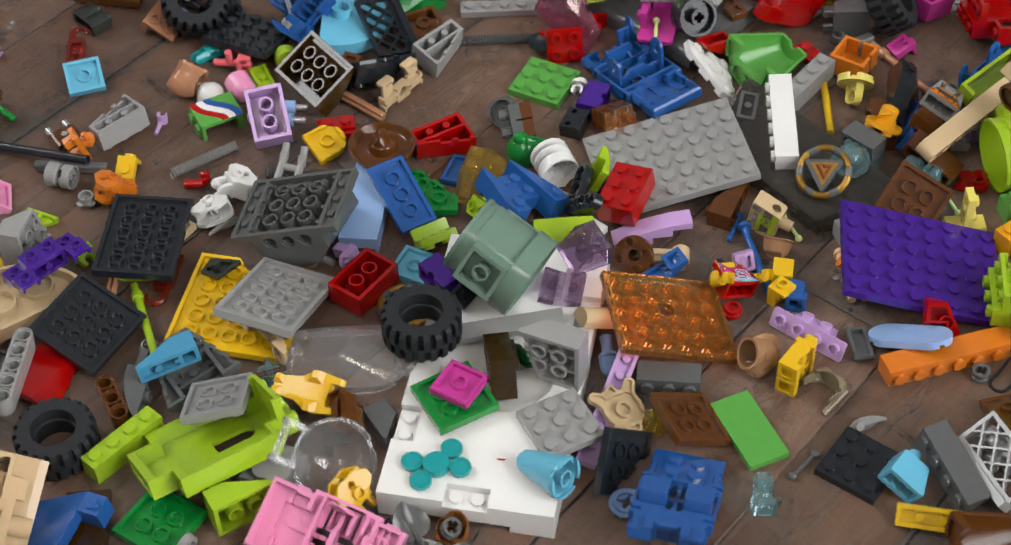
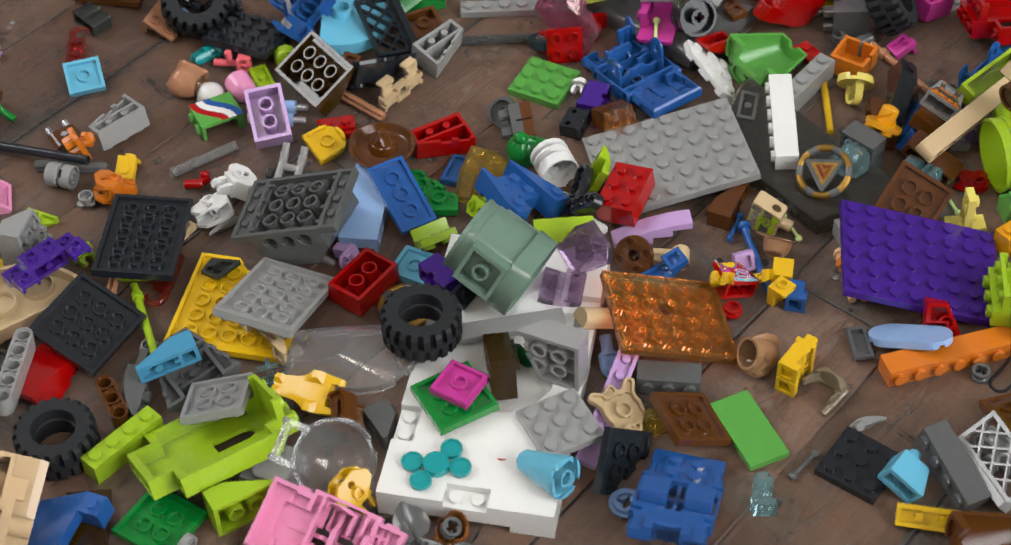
(161, 120): lavender hand -> none
(806, 323): lavender bracket -> none

